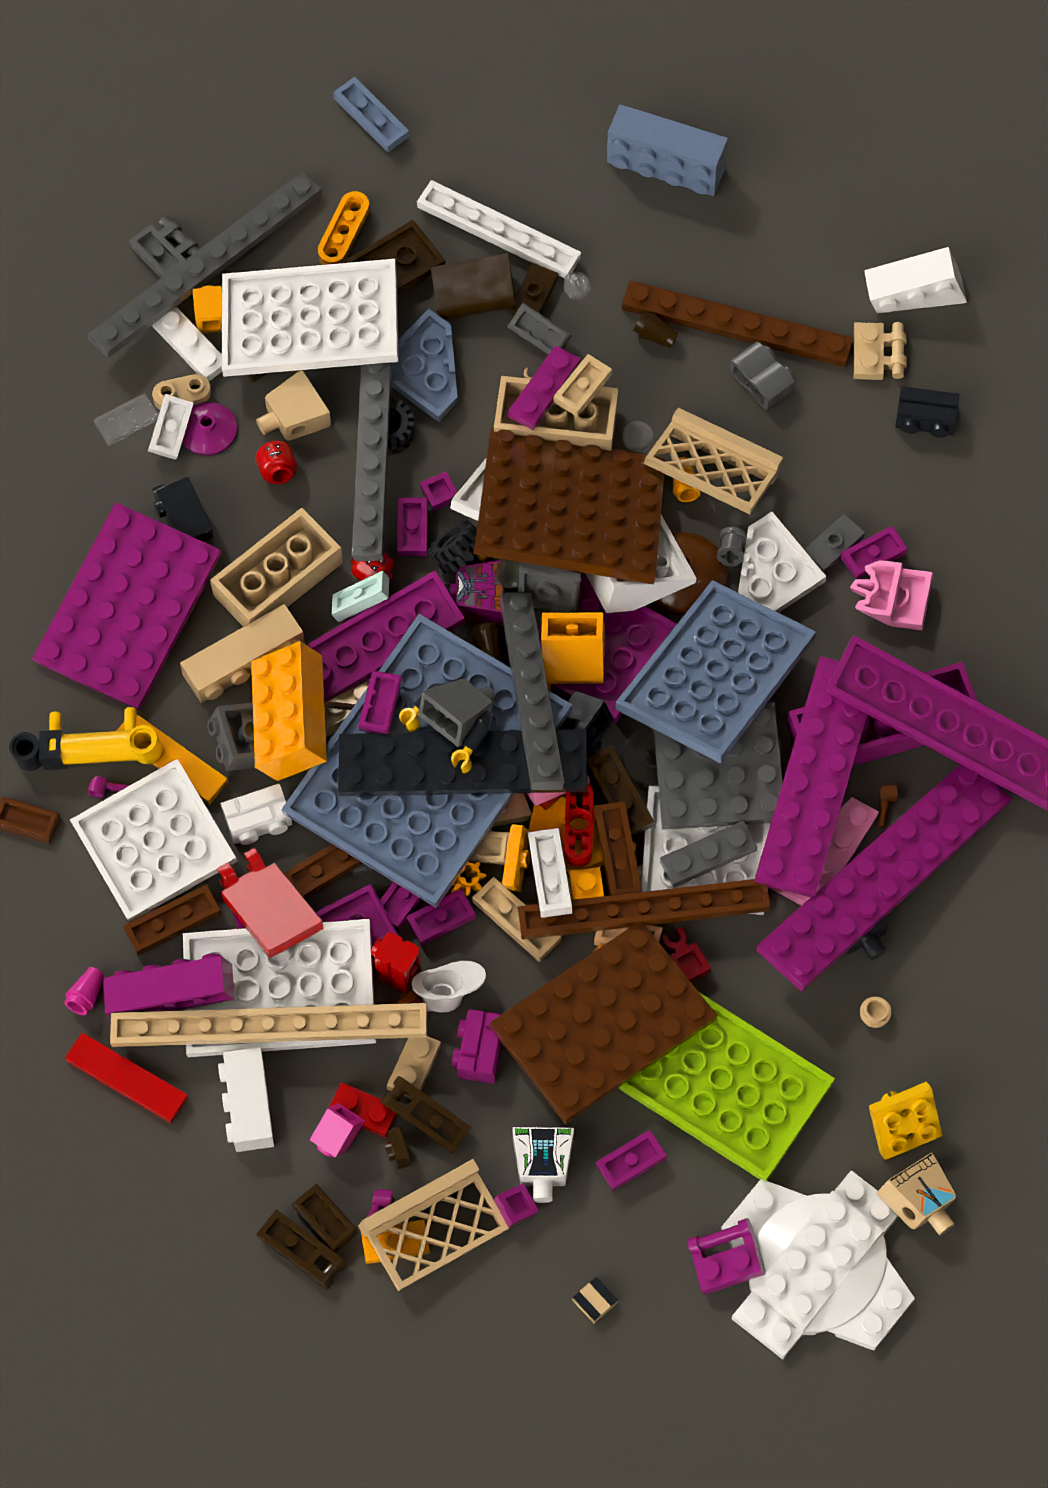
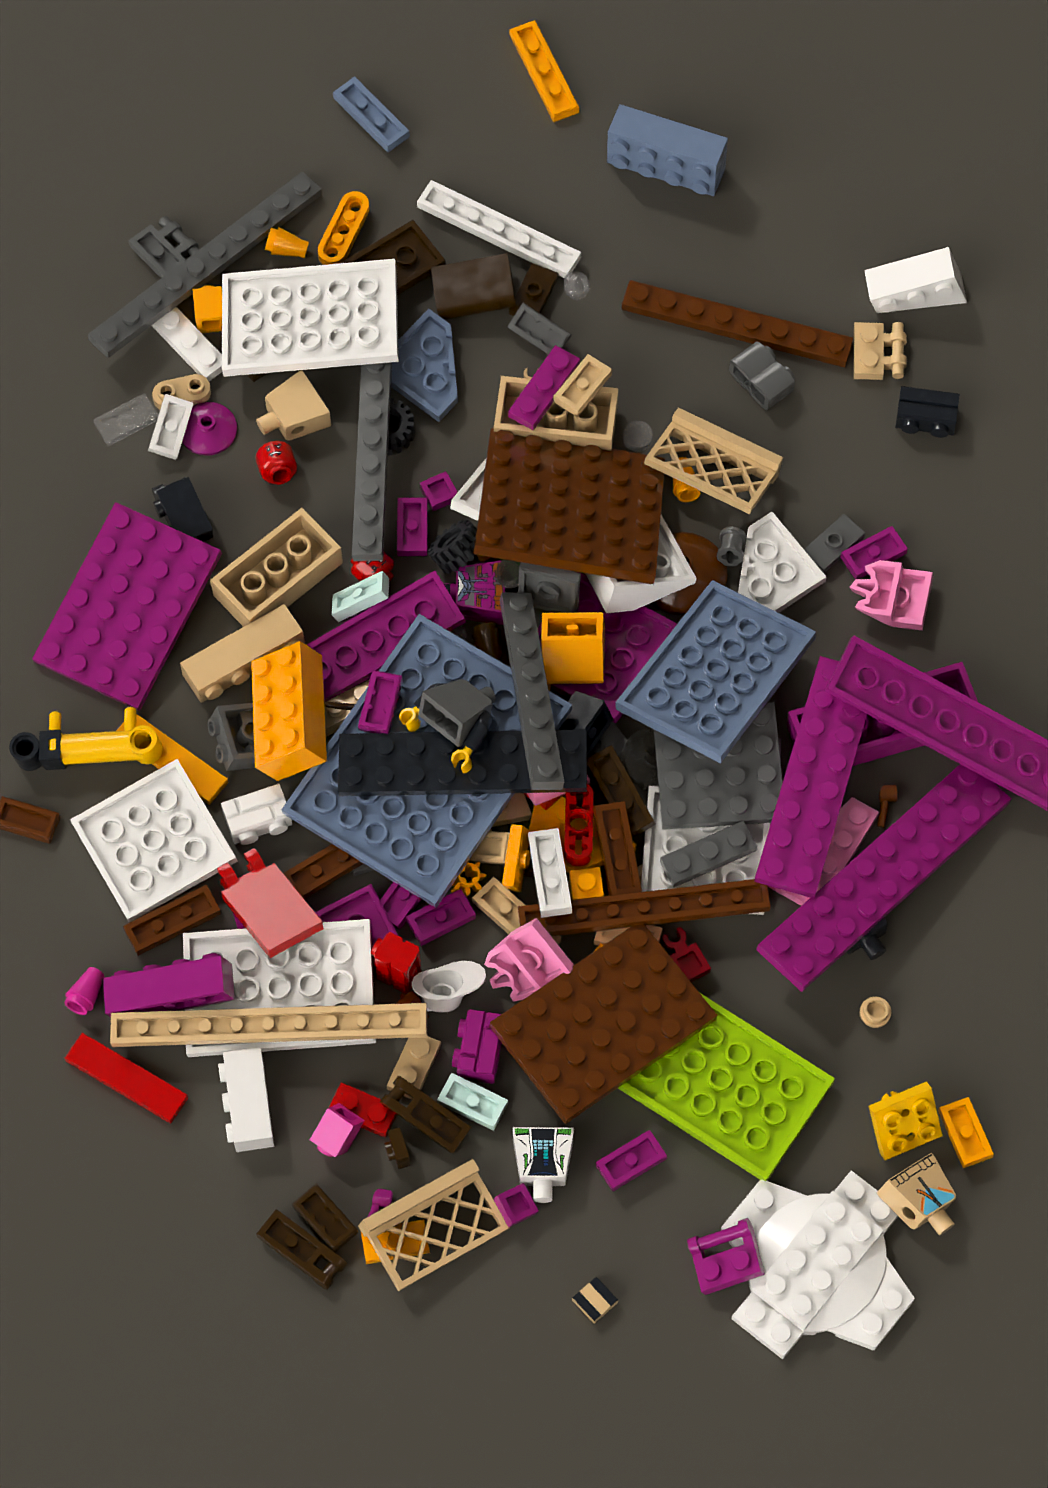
(99, 785): magenta hand -> none
(285, 244): none -> light orange cone
(472, 1101): none -> light aqua plate
(527, 960): none -> bright pink plate
(544, 71): none -> light orange tile
(655, 330): dark brown cone -> none
(965, 1132): none -> light orange plate

